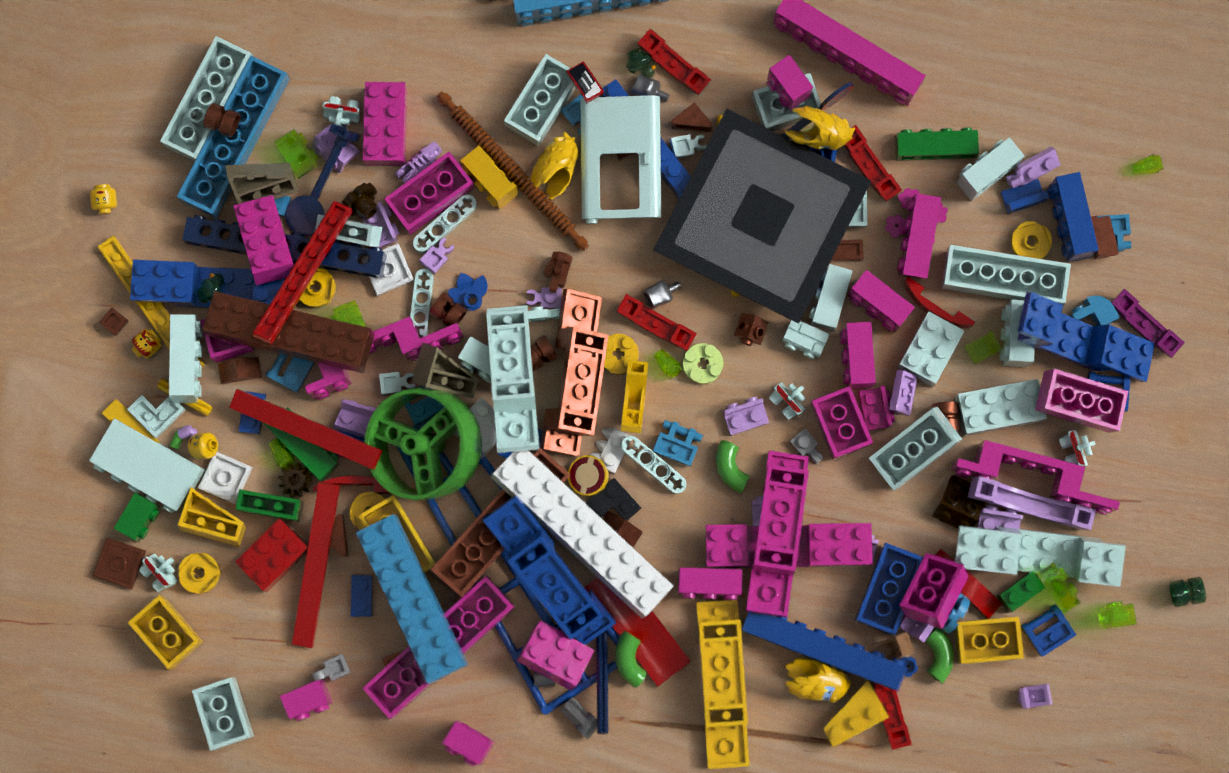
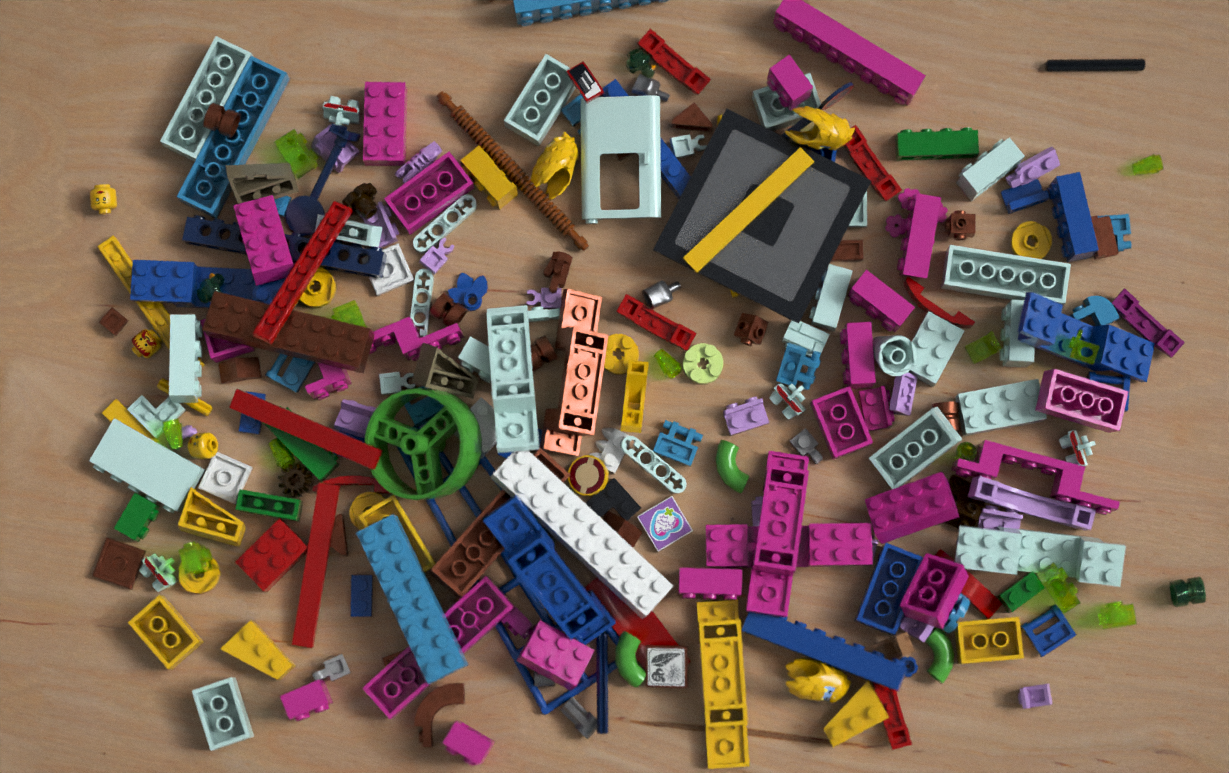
(173, 433): none -> clear neon green cone
(195, 558): none -> clear neon green brick
(259, 650): none -> yellow wedge
(432, 703): none -> copper arch
(518, 623): none -> magenta brick
(664, 523): none -> tile
(666, 666): none -> tile
(748, 210): none -> yellow tile
(792, 364): none -> dark azure plate
(894, 354): none -> light aqua cone
(911, 508): none -> dark pink brick
(967, 225): none -> copper brick
(968, 449): none -> clear neon green cone
(1076, 346): none -> clear neon green bracket
(1096, 65): none -> black axle

